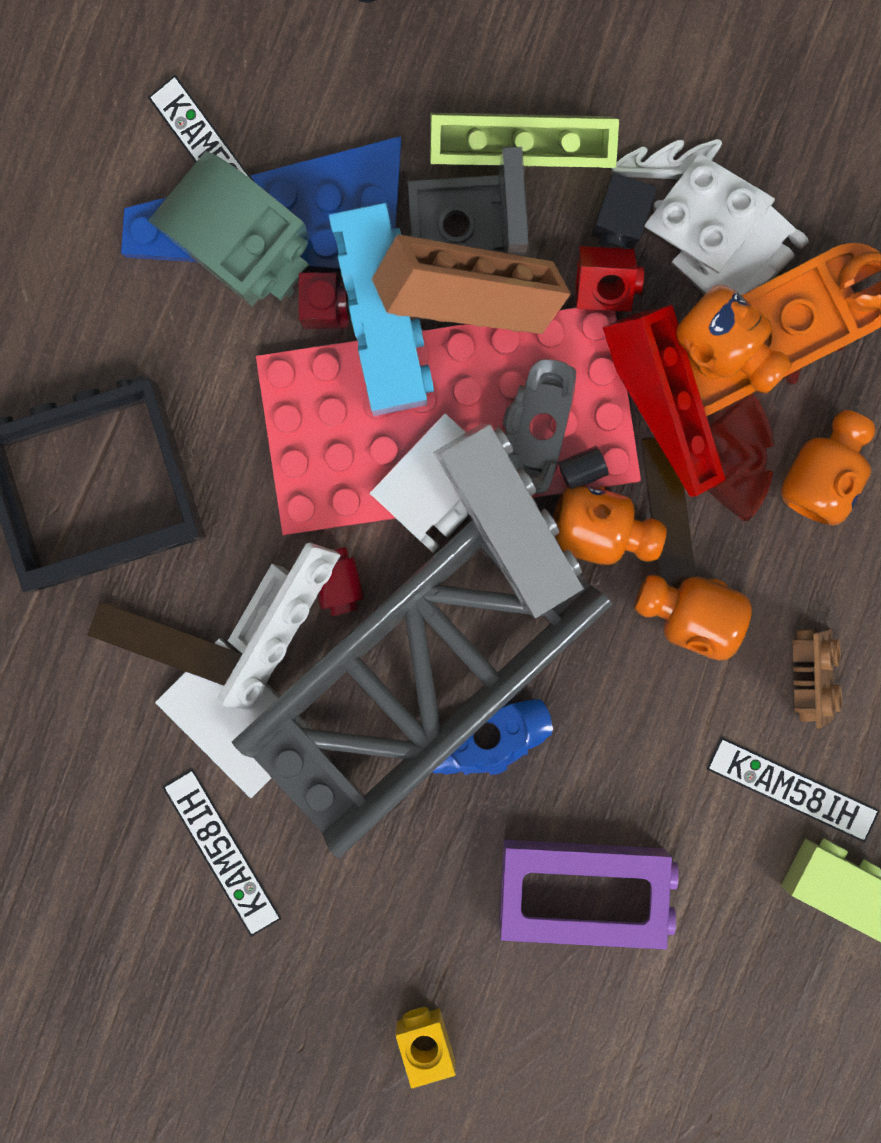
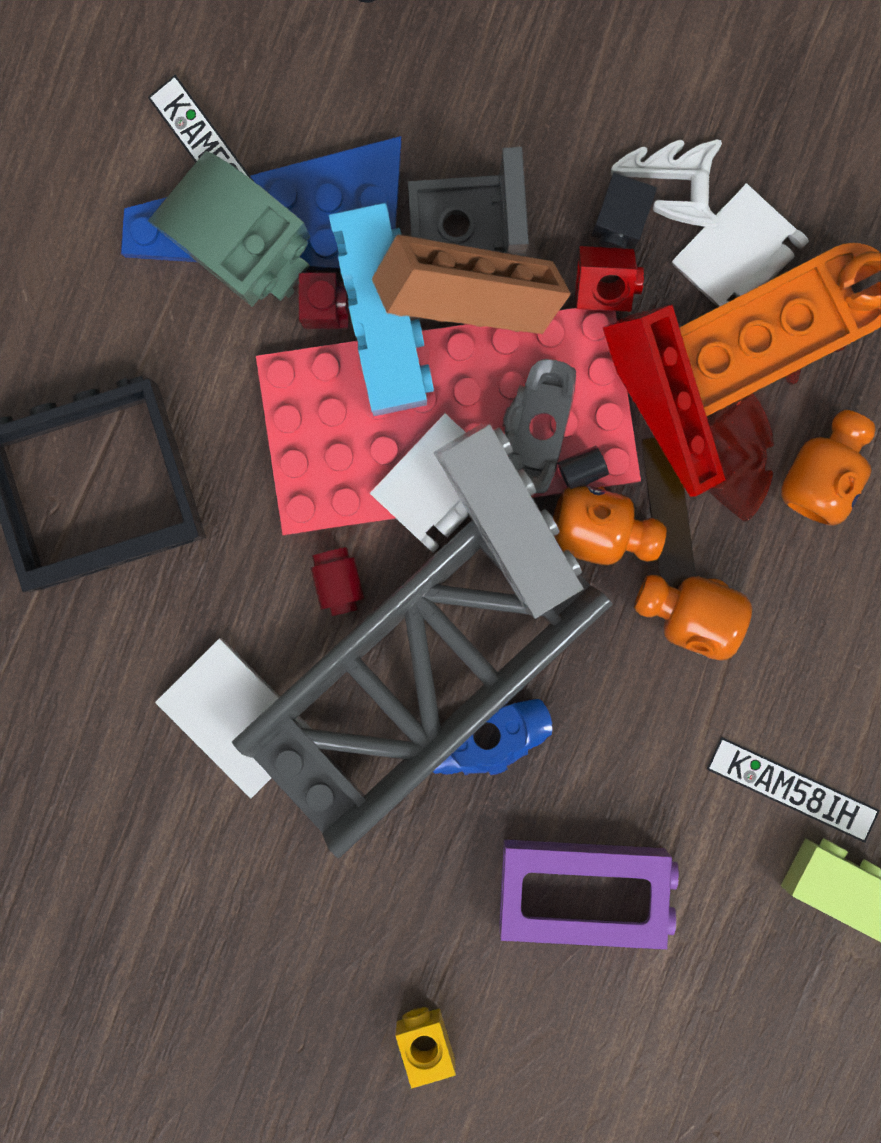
(163, 644): dark brown sticker -> none
(221, 852): sticker -> none
(272, 621): white bracket -> none
(543, 139): yellowish green brick -> none
(709, 214): white hinge -> none
(730, 335): orange piece -> none
(826, 698): medium nougat hinge -> none

